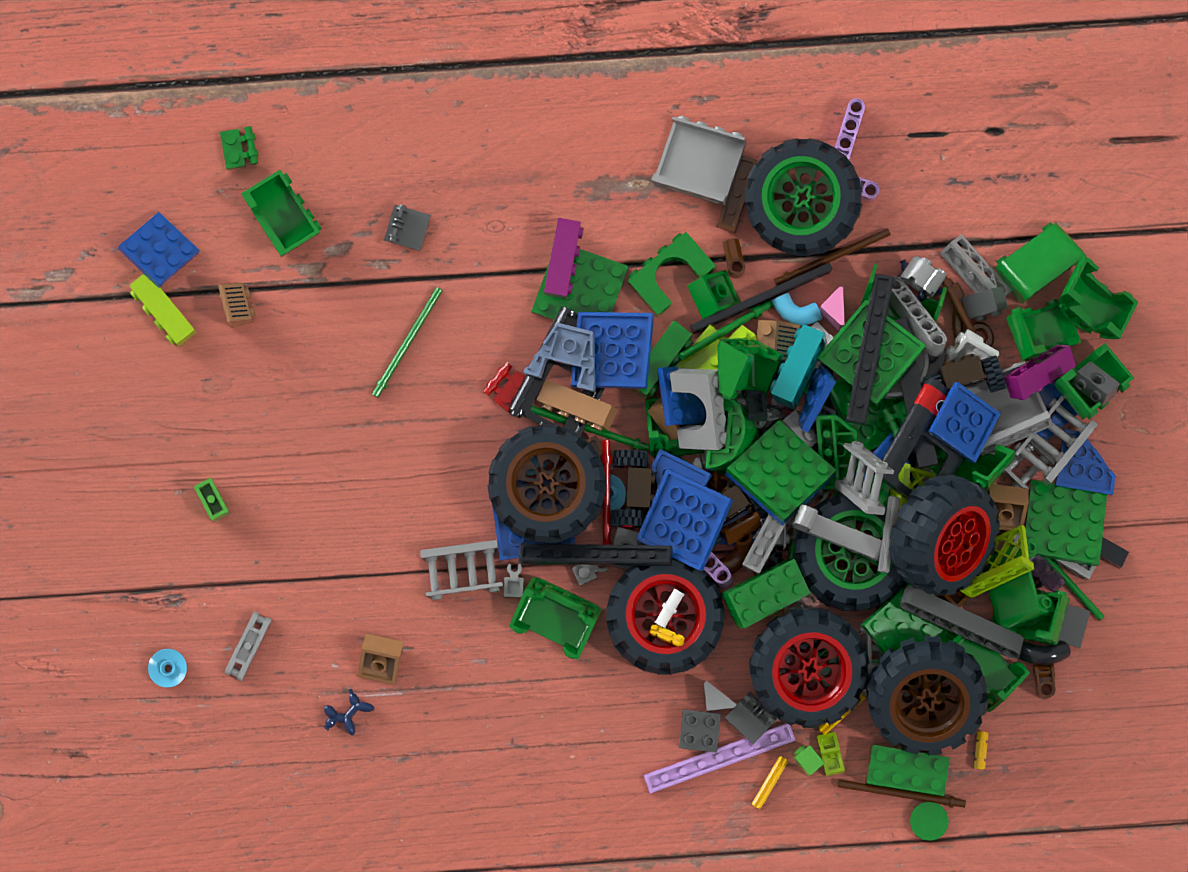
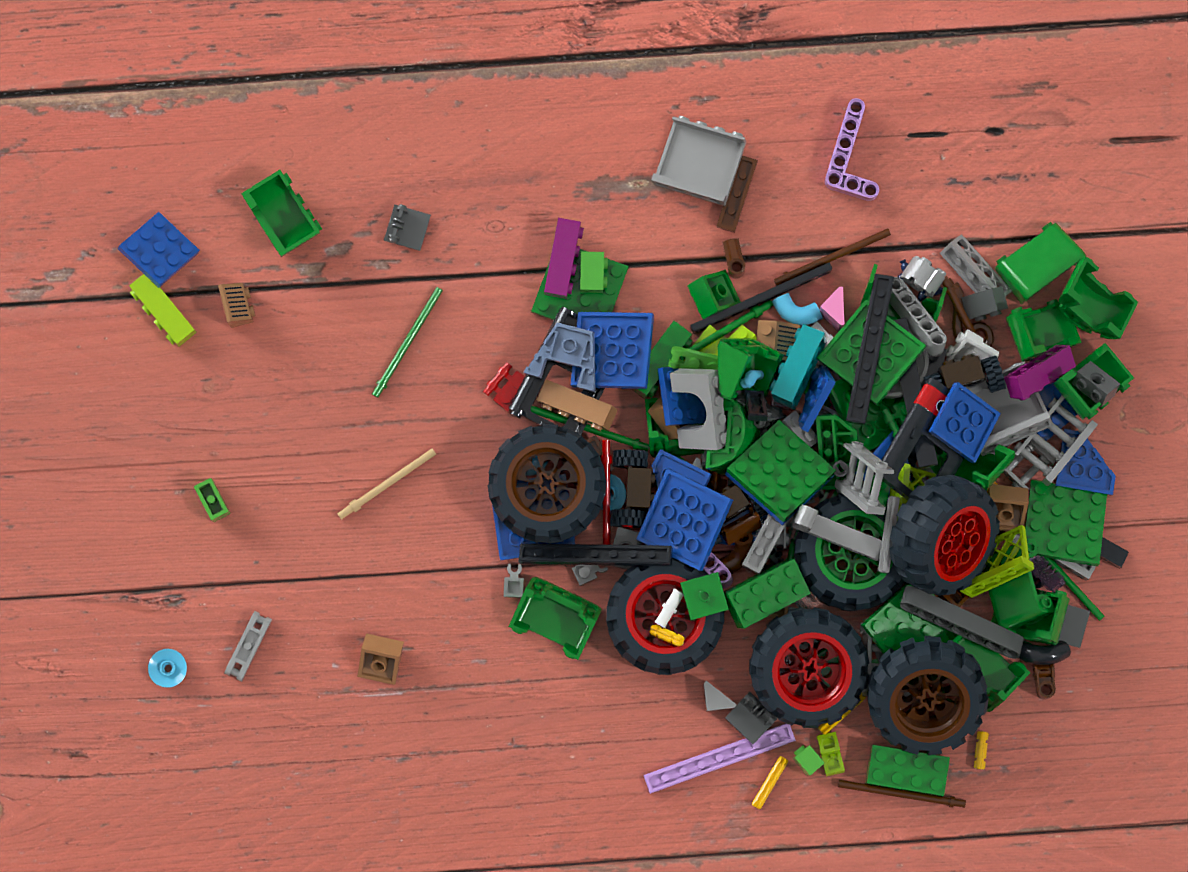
(233, 148): green plate -> none
(346, 718): dark blue piece -> none
(355, 505): none -> tan bar
(469, 552): light grey fence -> none
(592, 272): none -> bright green brick
(683, 250): green arch -> none
(693, 359): none -> bright green plate
(699, 731): dark grey hinge -> none
(704, 596): none -> green plate
(750, 378): none -> medium azure arm
(772, 175): wheel -> none
(843, 465): none -> dark grey hinge
(929, 821): green tile -> none

